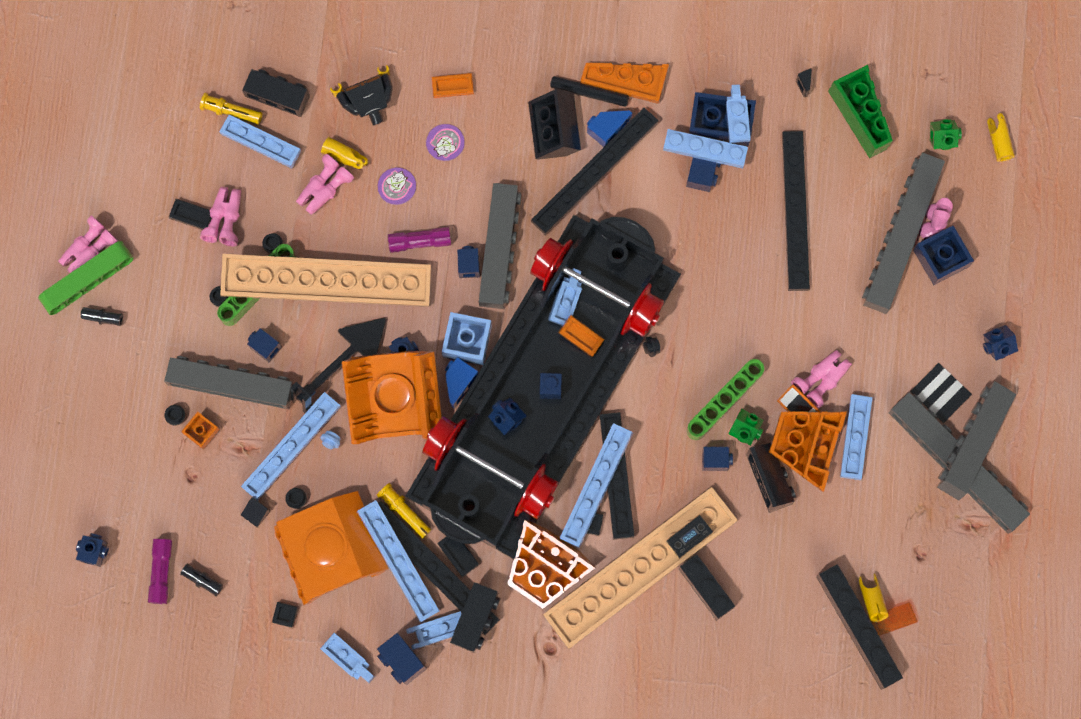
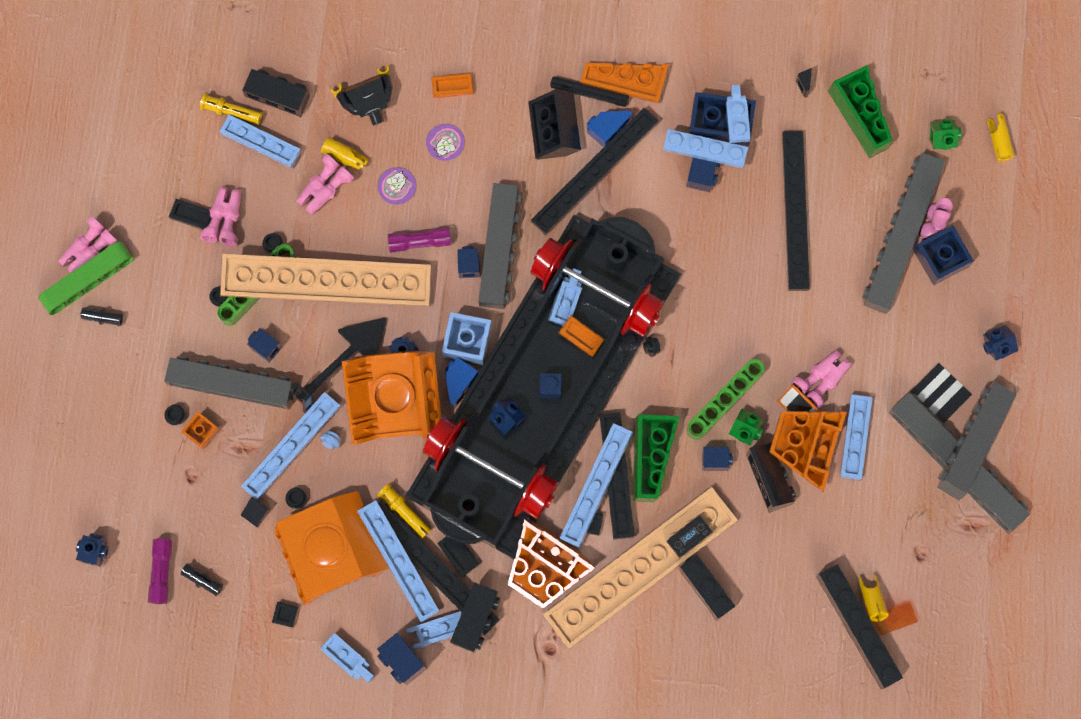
(651, 453): none -> green wedge

